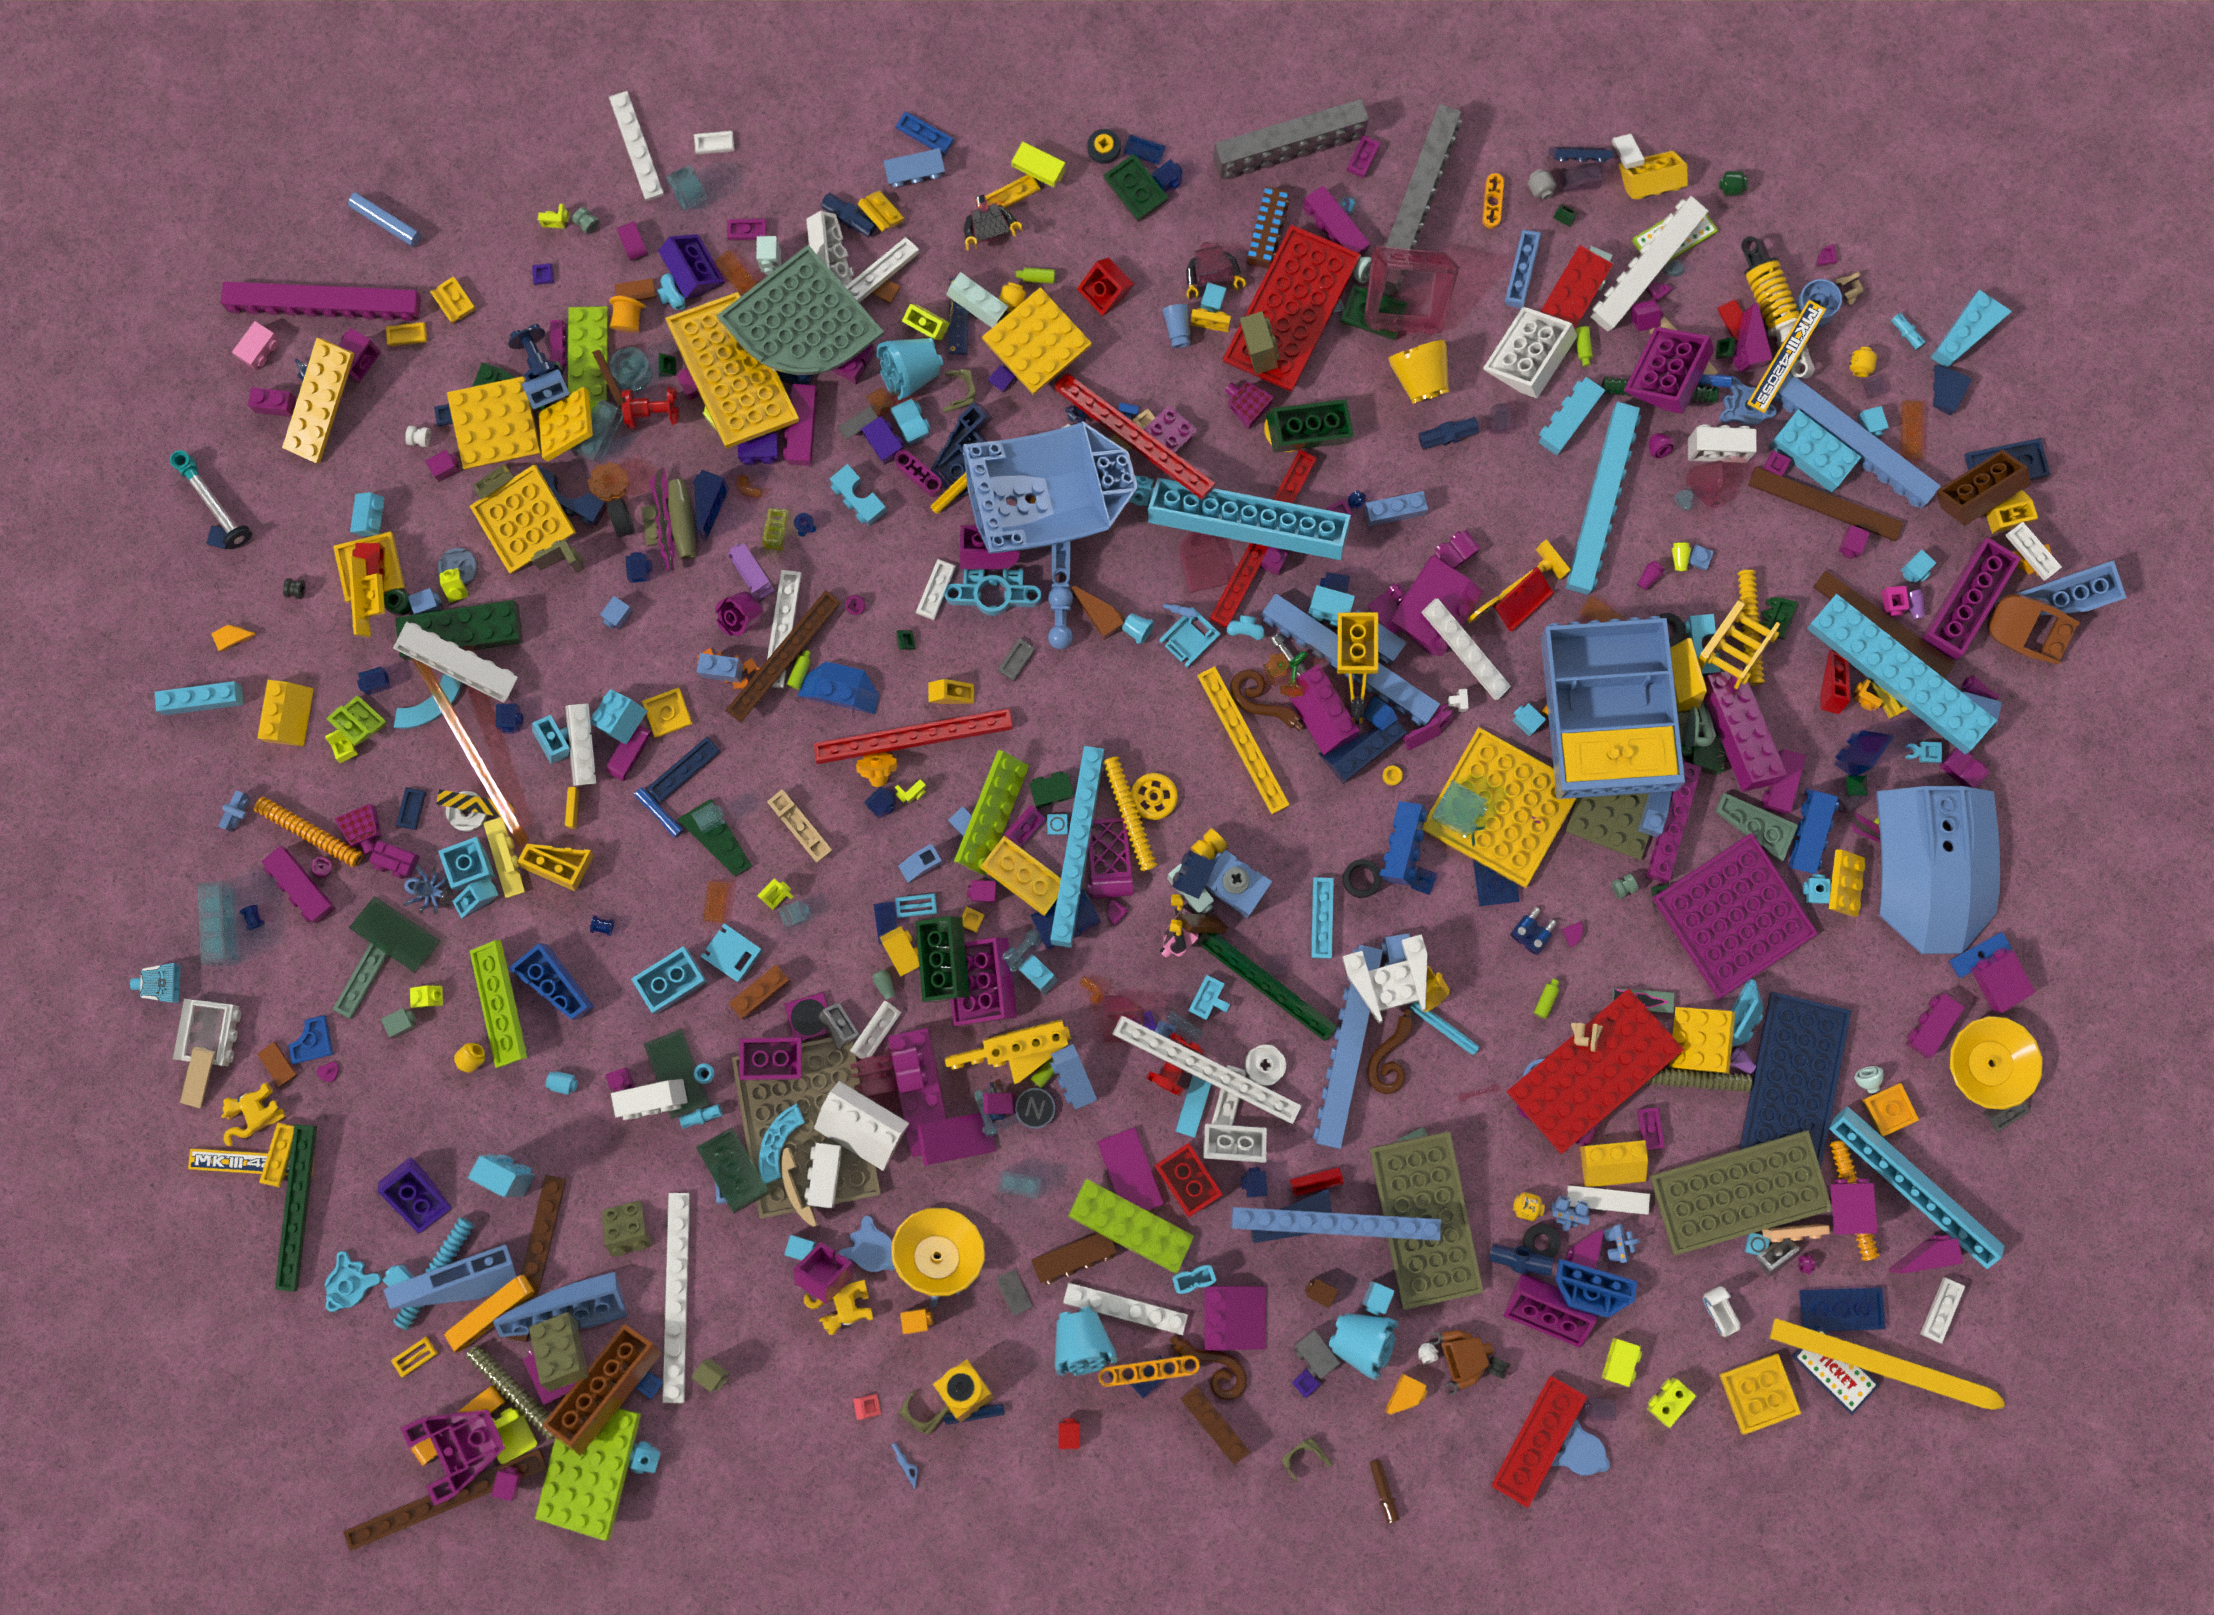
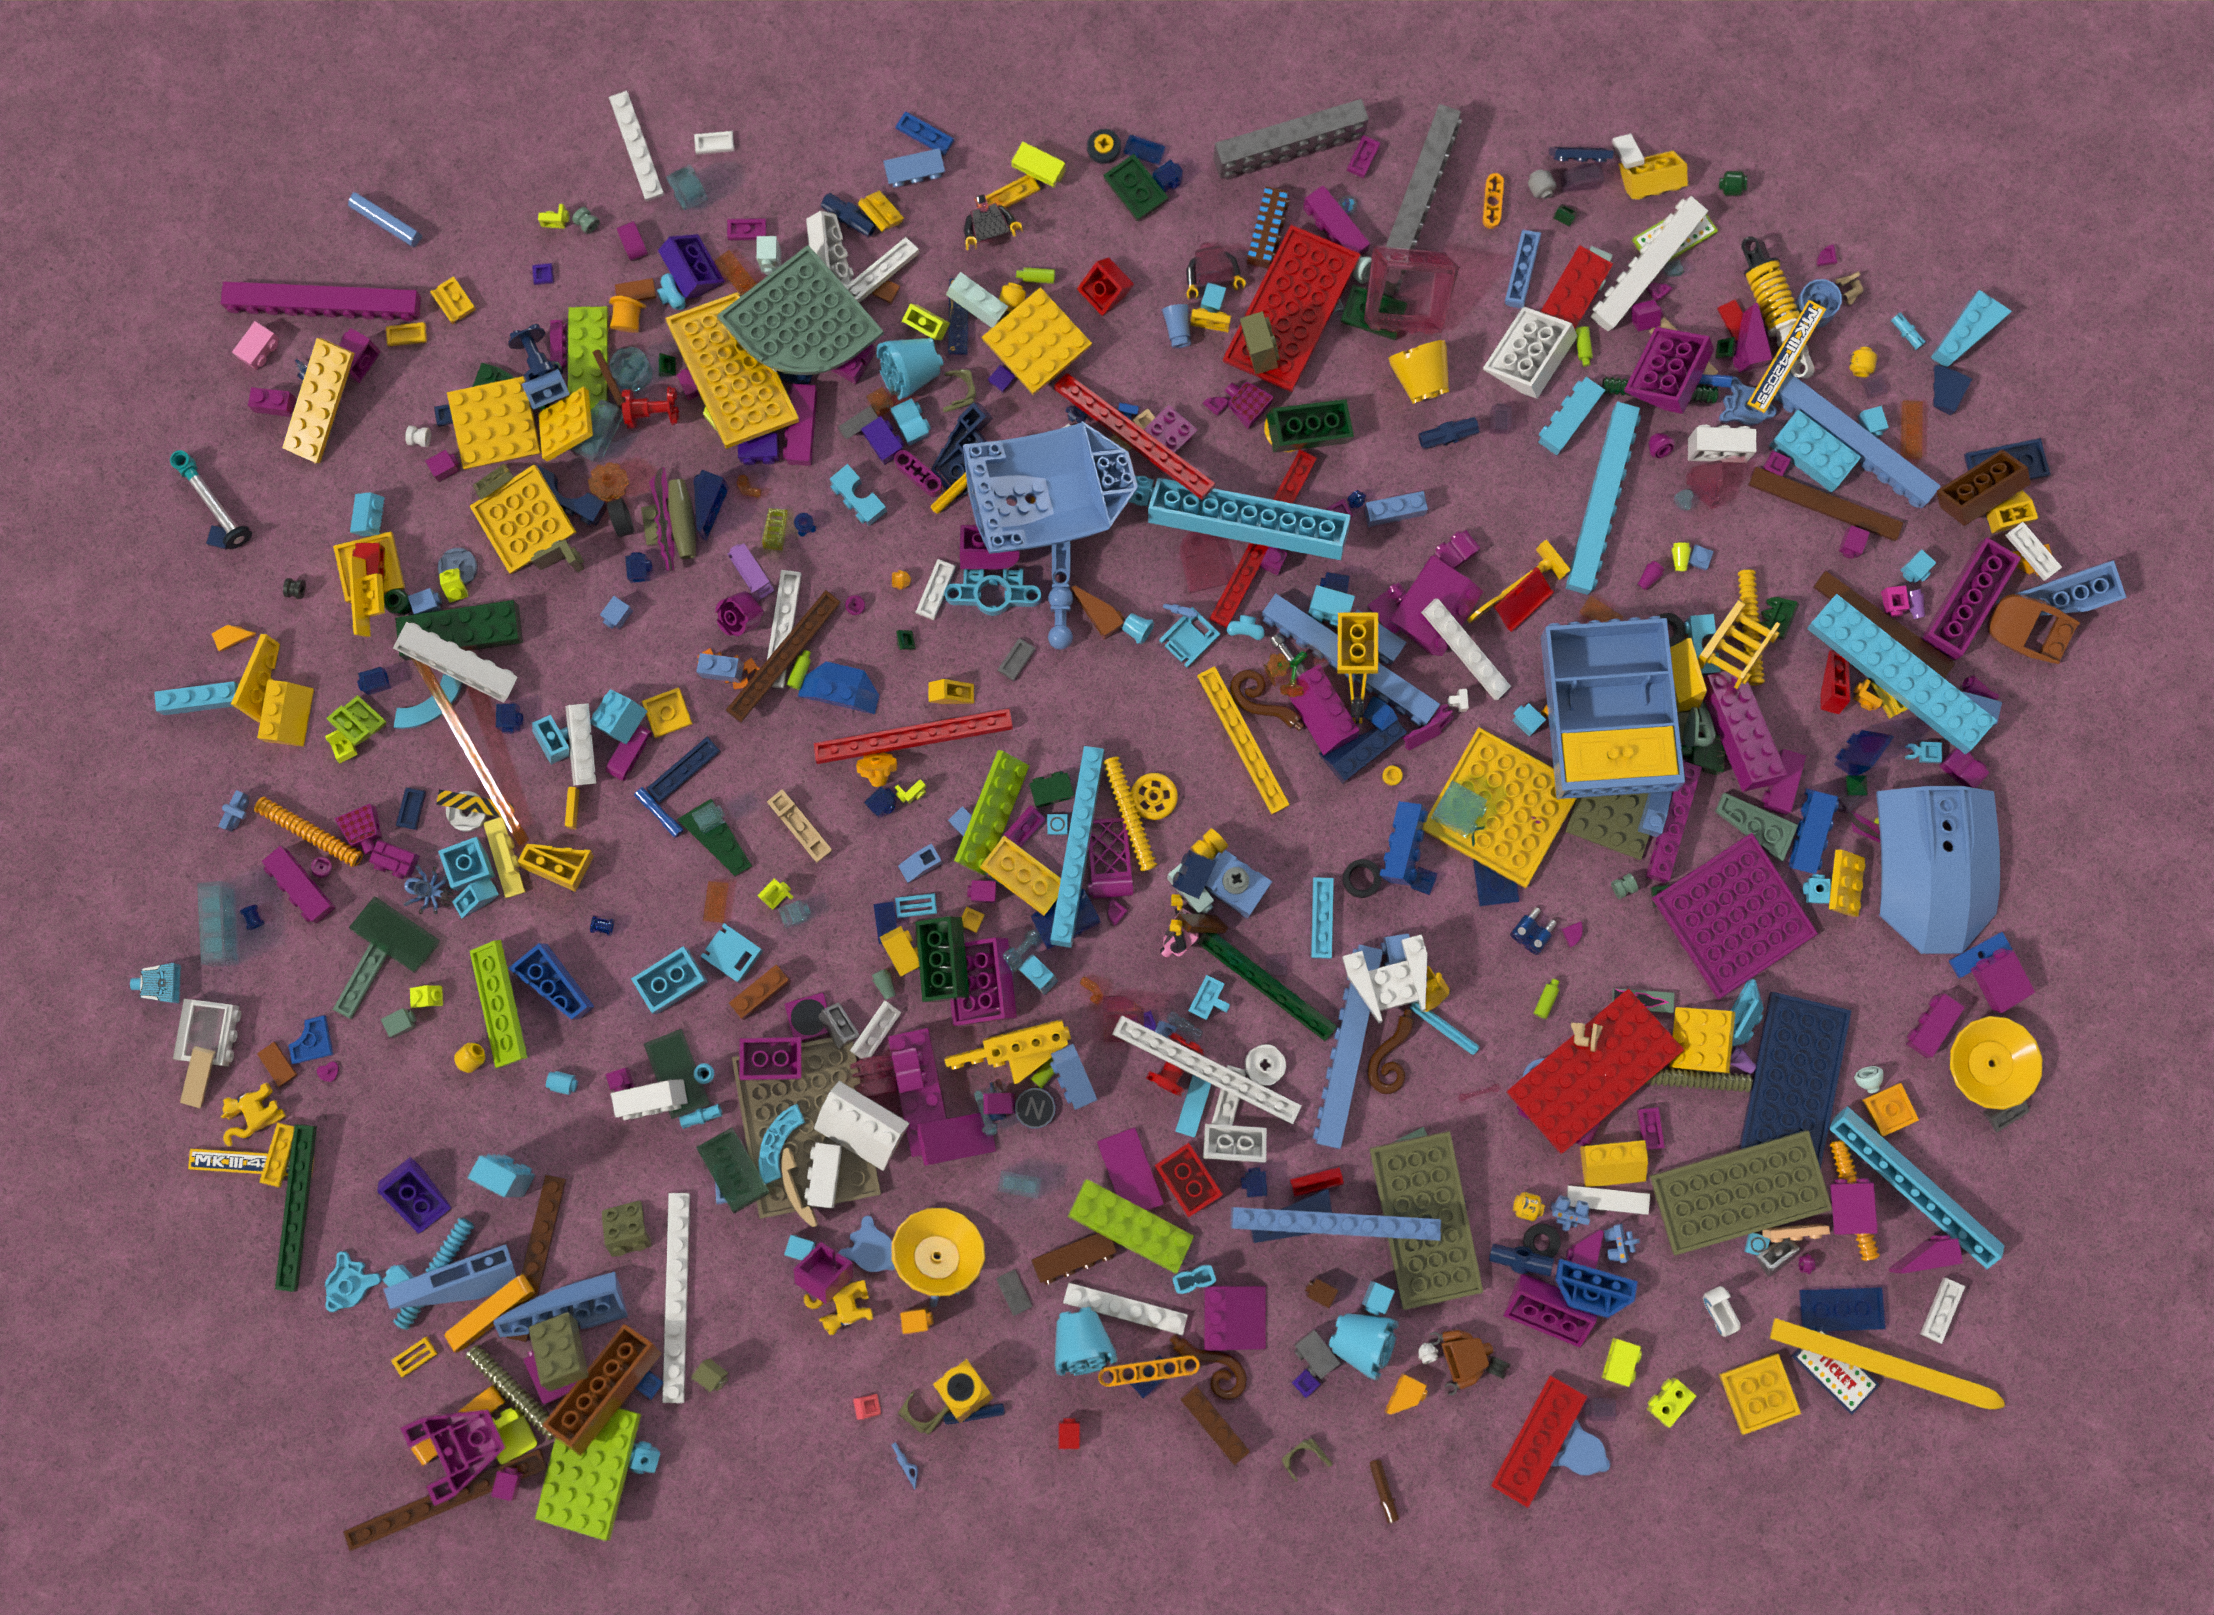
(252, 687): none -> yellow wing
(900, 579): none -> light orange plate
(1216, 404): none -> magenta tile

